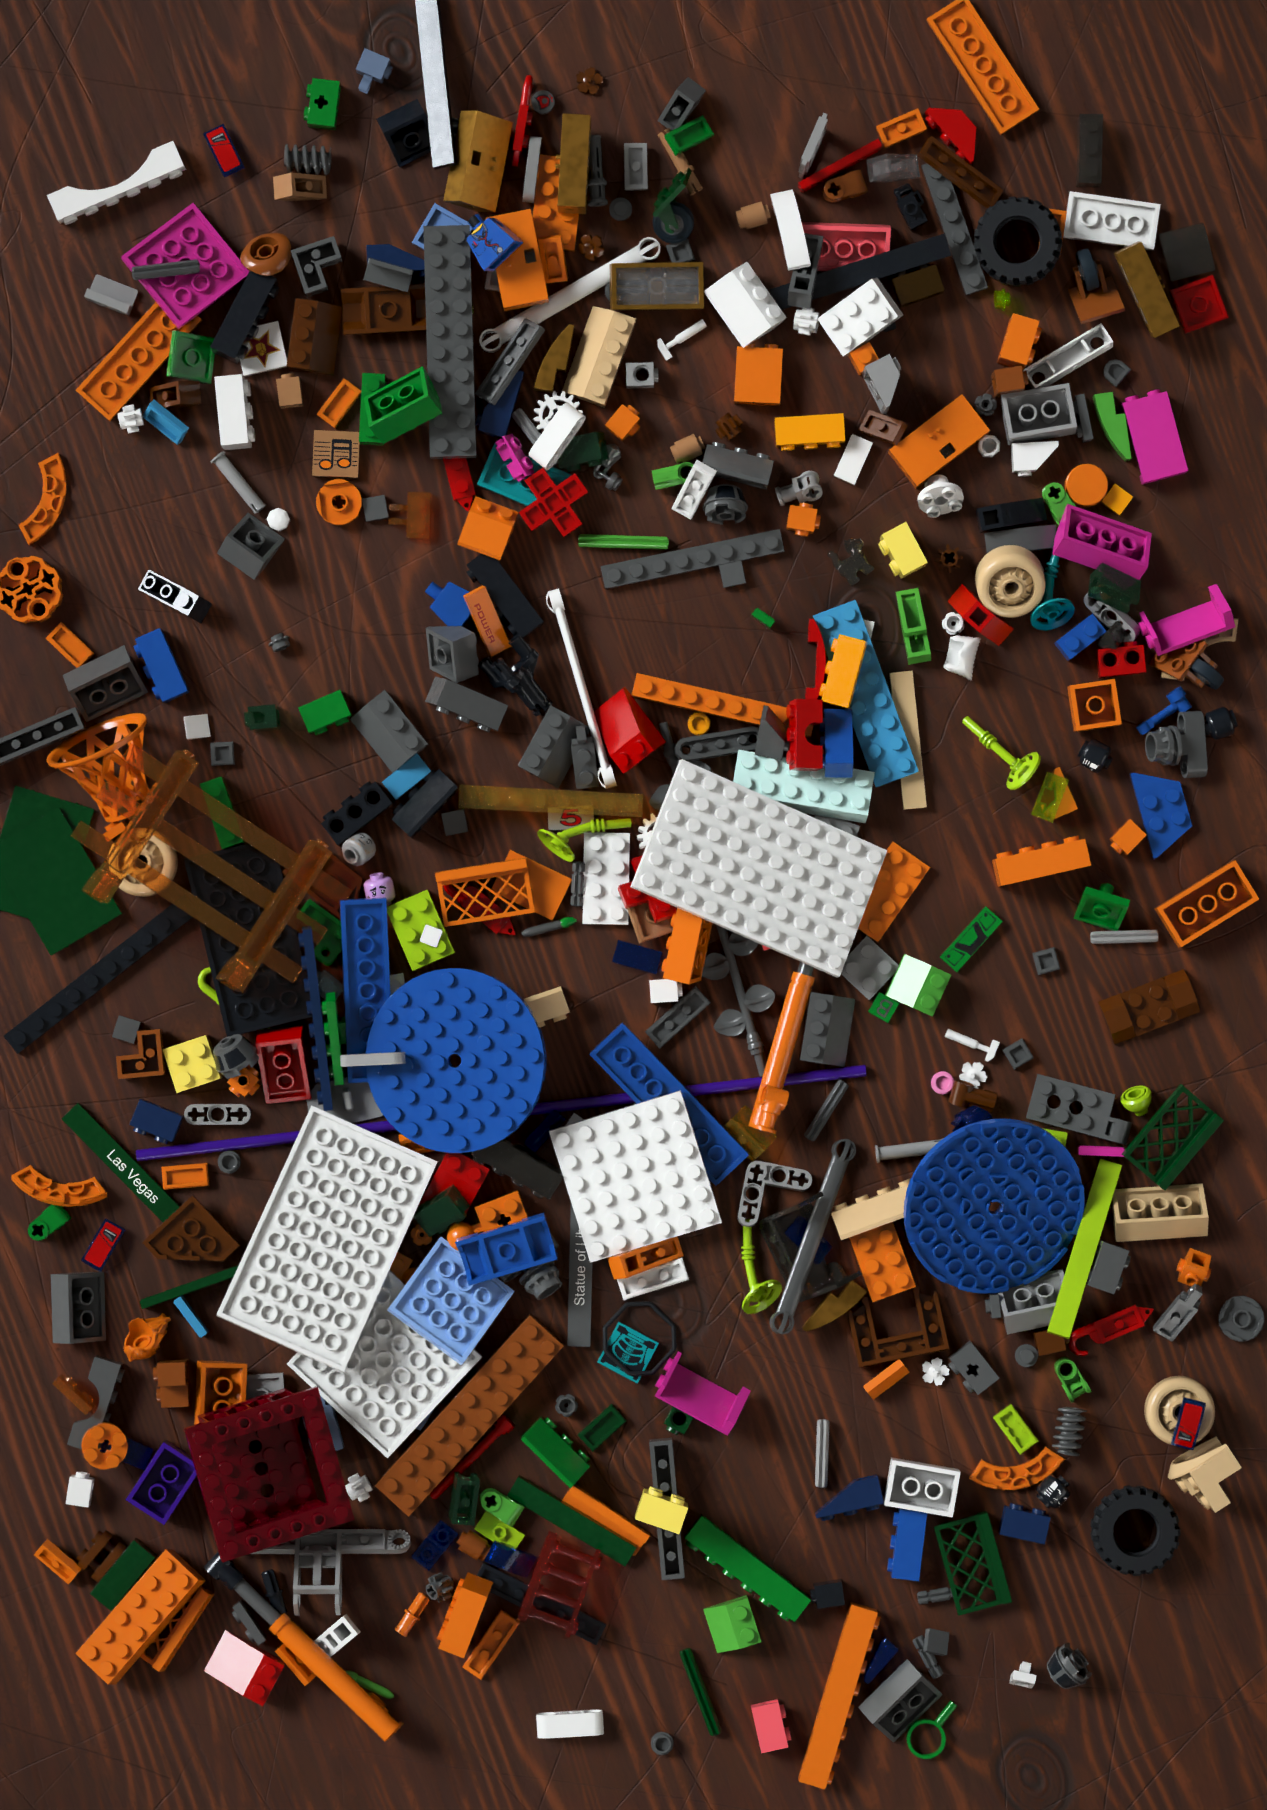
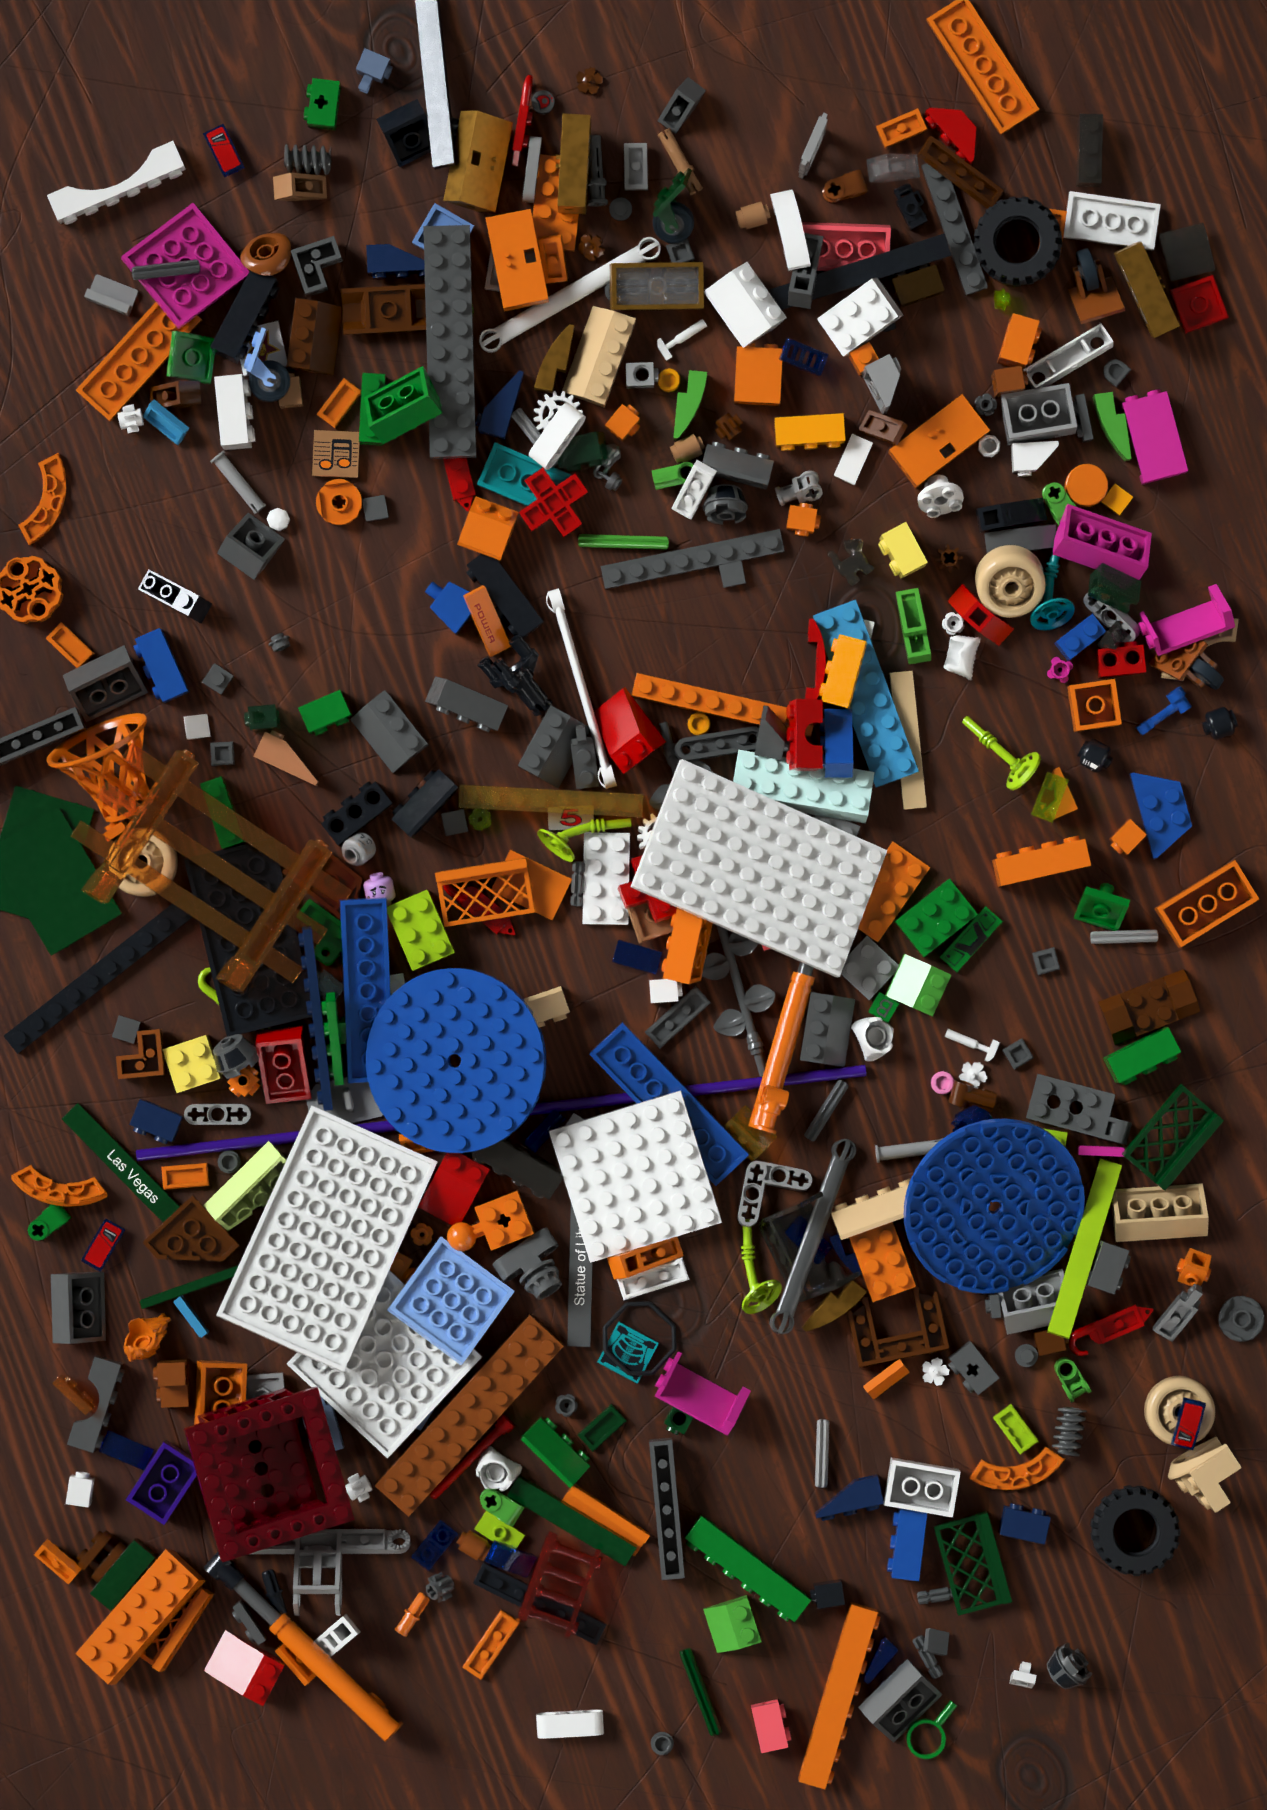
(96, 1435): orange plate -> none
(217, 679): none -> dark grey plate
(247, 1188): none -> yellowish green wedge
(267, 378): none -> plate
(280, 754): none -> nougat slope
(367, 1684): bright green piece -> none
(372, 1059): light grey beam -> none
(388, 274): dark grey panel -> none
(406, 776): dark azure tile -> none
(418, 515): clear orange hinge -> none
(431, 935): white sticker -> none
(441, 1211): clear green brick -> none
(452, 652): dark grey slope -> none
(464, 1499): clear green brick -> none
(464, 1614): orange brick -> none
(479, 825): none -> clear neon green plate
(491, 242): blue torso -> none
(497, 1470): none -> white hair
(506, 1249): blue piece -> none
(510, 361): dark grey tile -> none
(521, 465): dark pink hinge -> none
(547, 927): dark grey piece -> none
(661, 1510): light yellow brick -> none
(668, 380): none -> light orange tile
(689, 135): green tile -> none
(689, 402): none -> bright green slope
(763, 618): green tile -> none
(806, 321): white gear -> none
(819, 363): none -> clear blue slope
(839, 166): red tile -> none
(849, 1259): none -> clear blue slope
(873, 1036): none -> white hair
(936, 917): none -> green brick
(1053, 1491): black head -> none
(1057, 663): none -> dark pink plate
(1137, 1099): lime brick -> none
(1142, 1056): none -> green brick
(1180, 744): dark grey beam -> none

